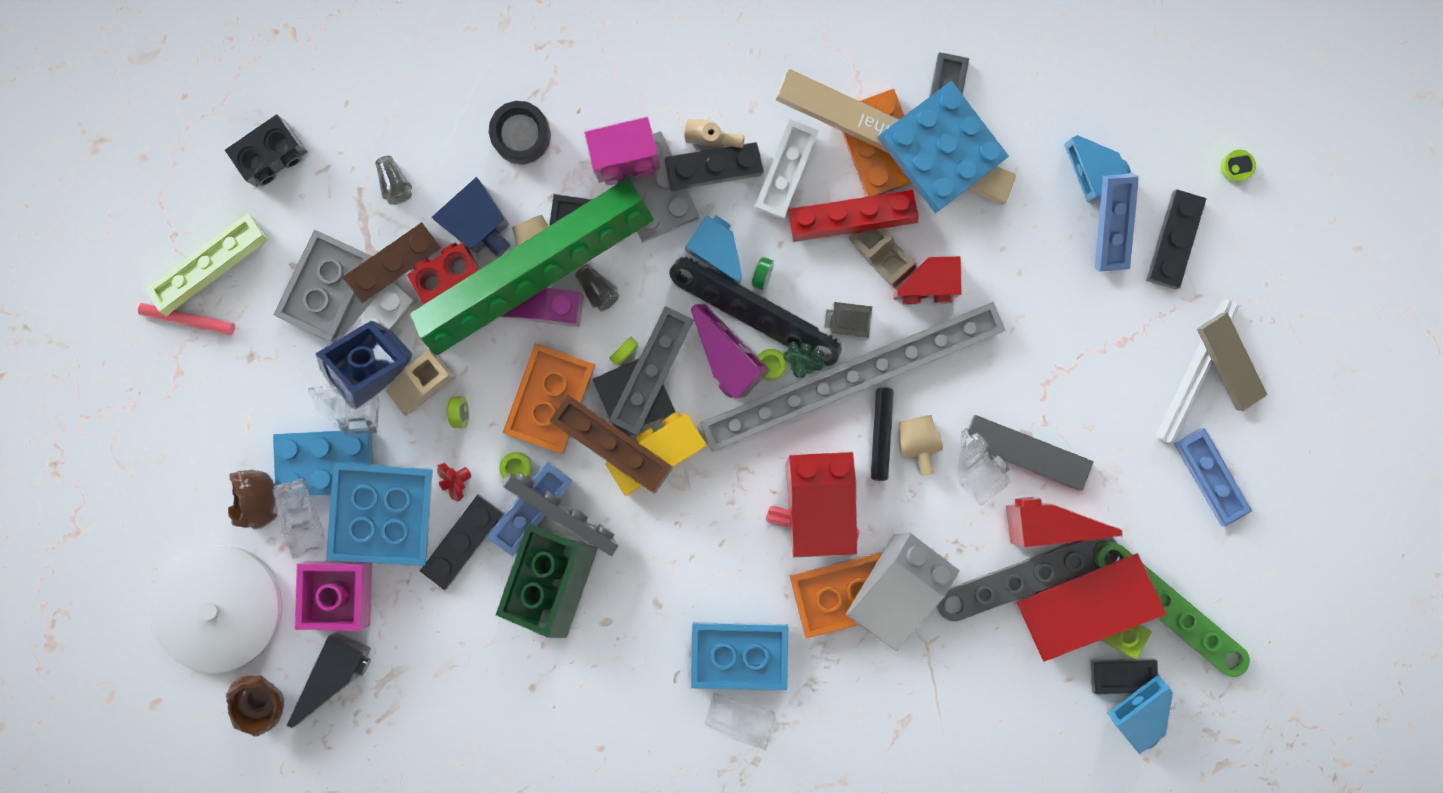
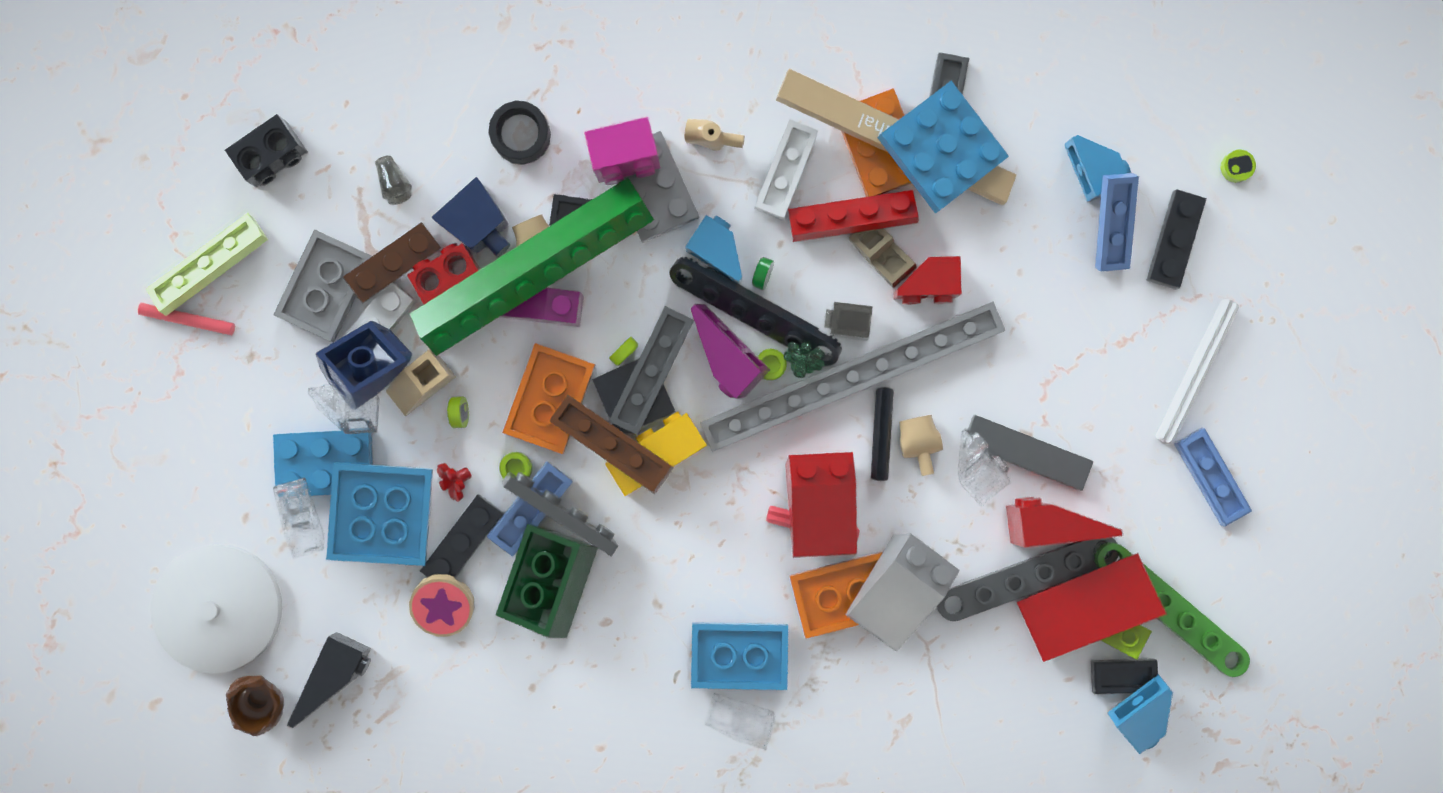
(252, 499): reddish brown hair -> none
(333, 595): dark pink brick -> none
(441, 605): none -> tile
(597, 288): clear smoke cone -> none
(713, 166): black plate -> none
(1232, 361): dark tan tile -> none

